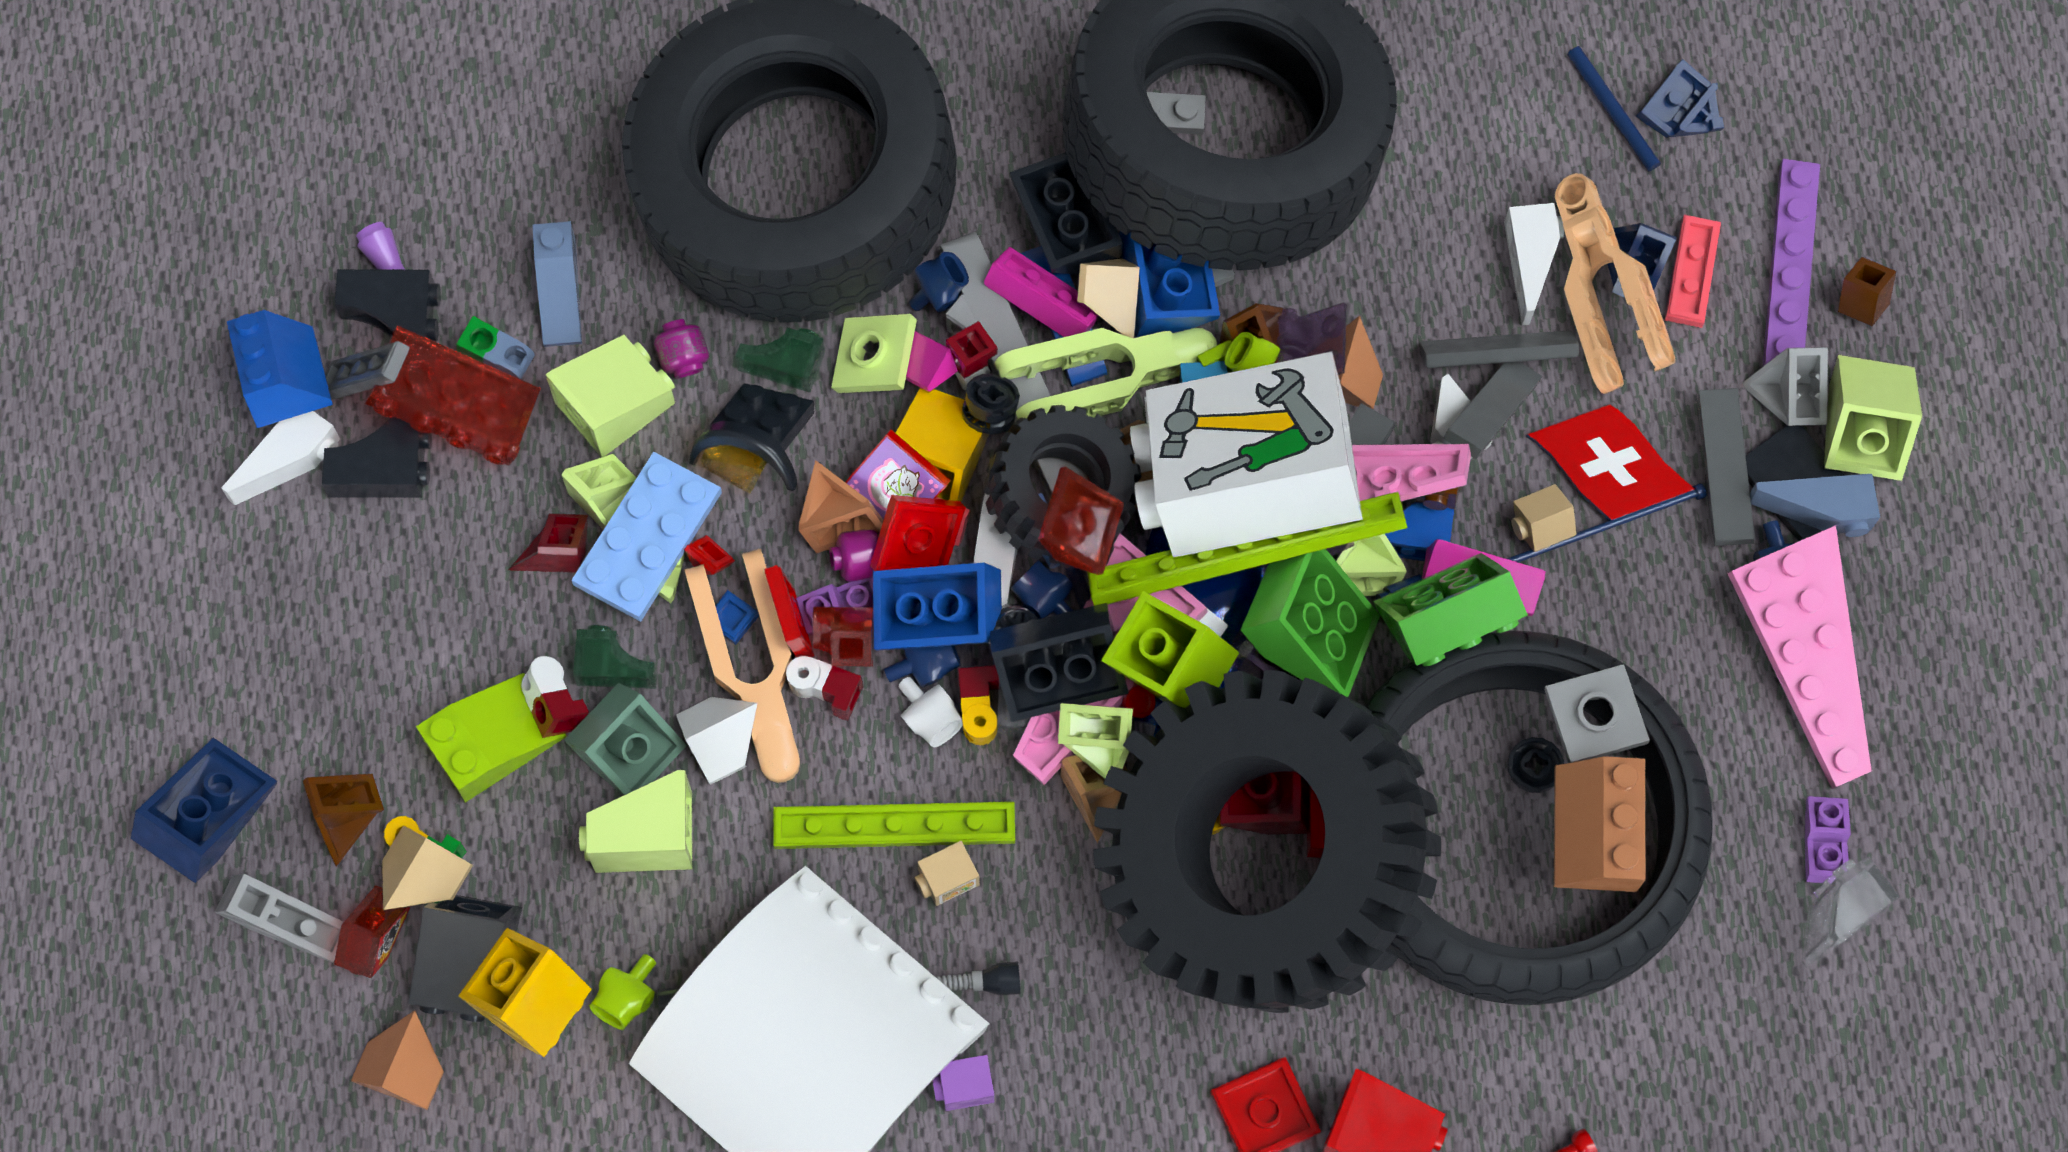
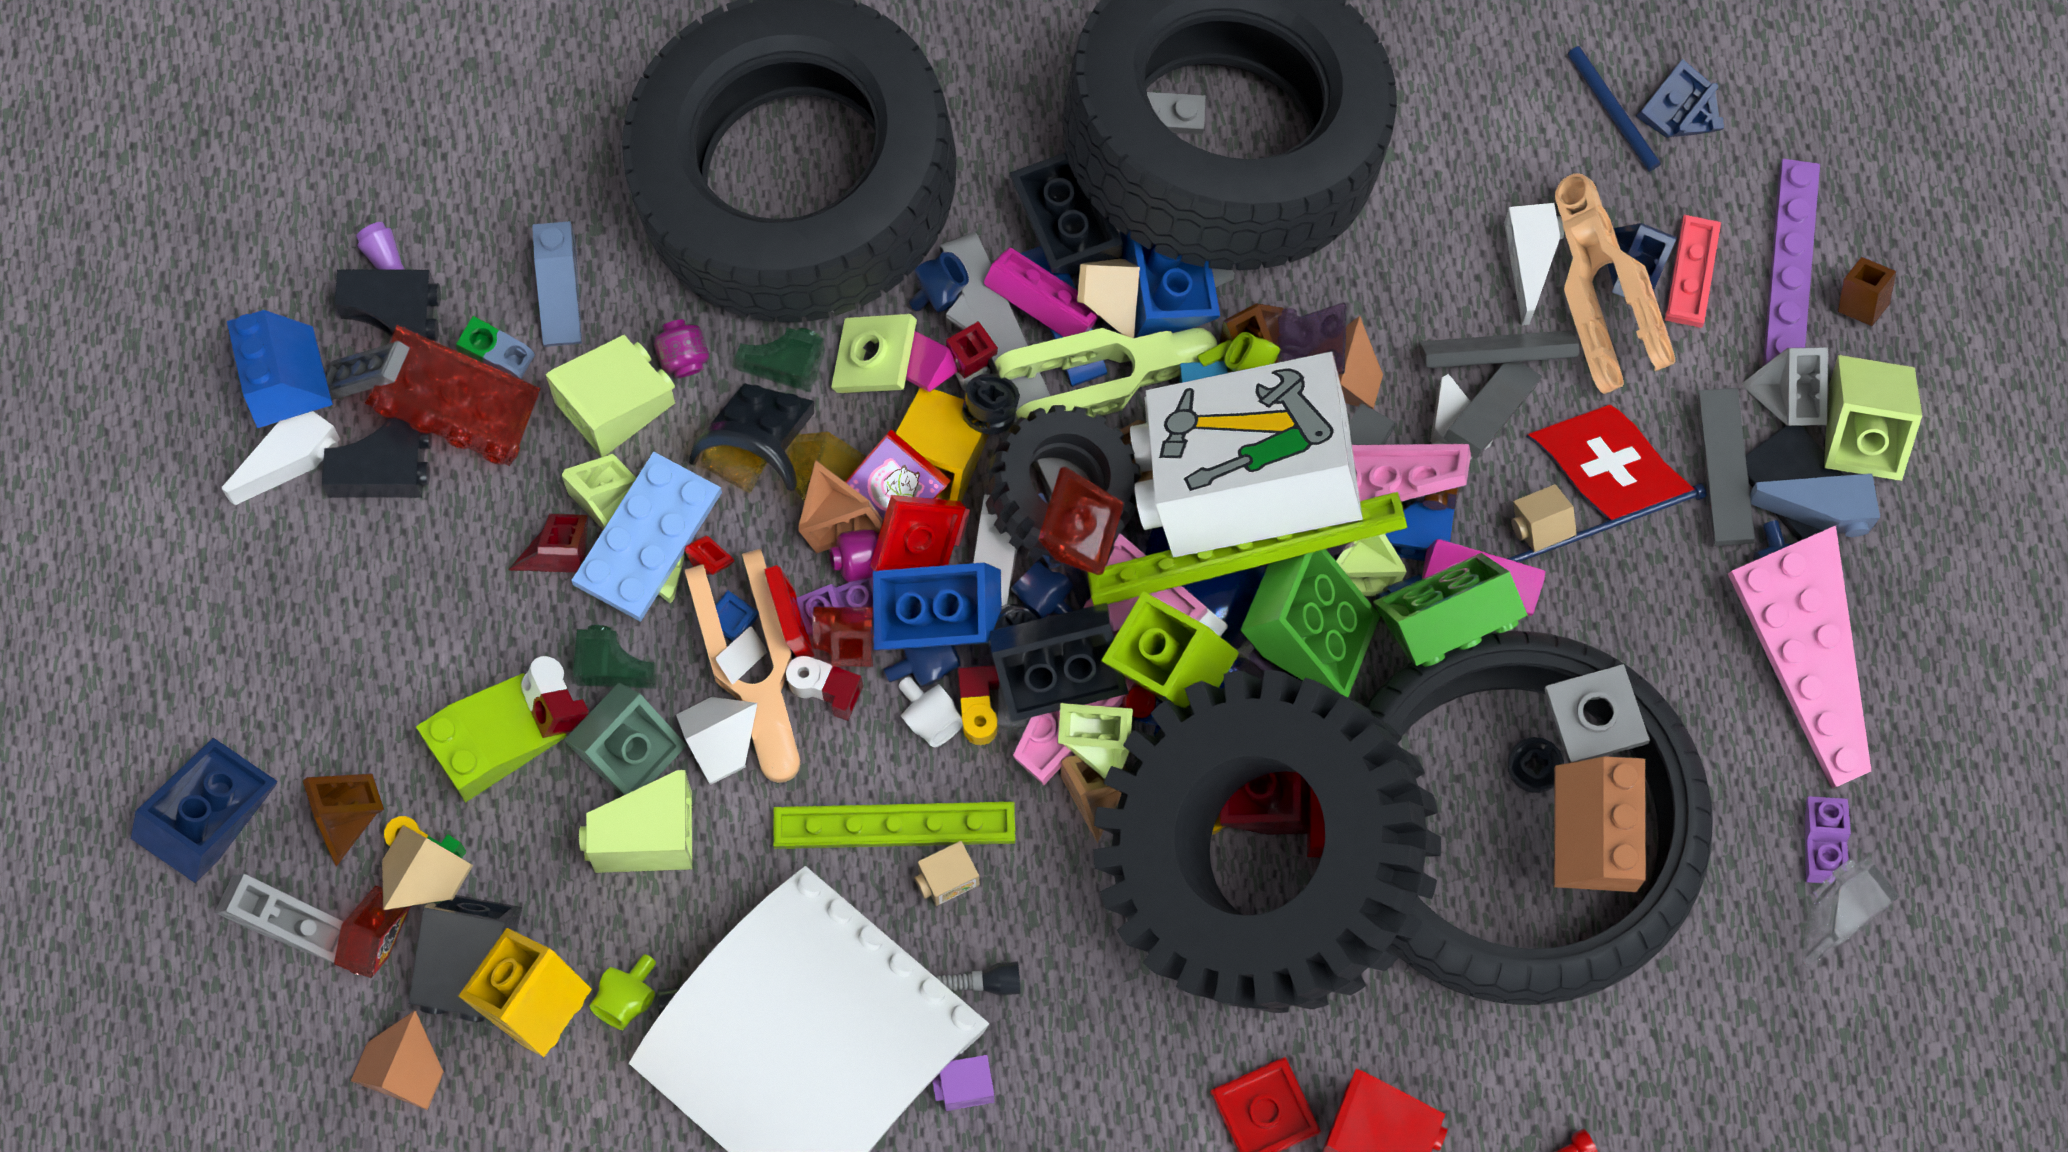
(741, 655): none -> white sticker
(828, 451): none -> clear yellow slope

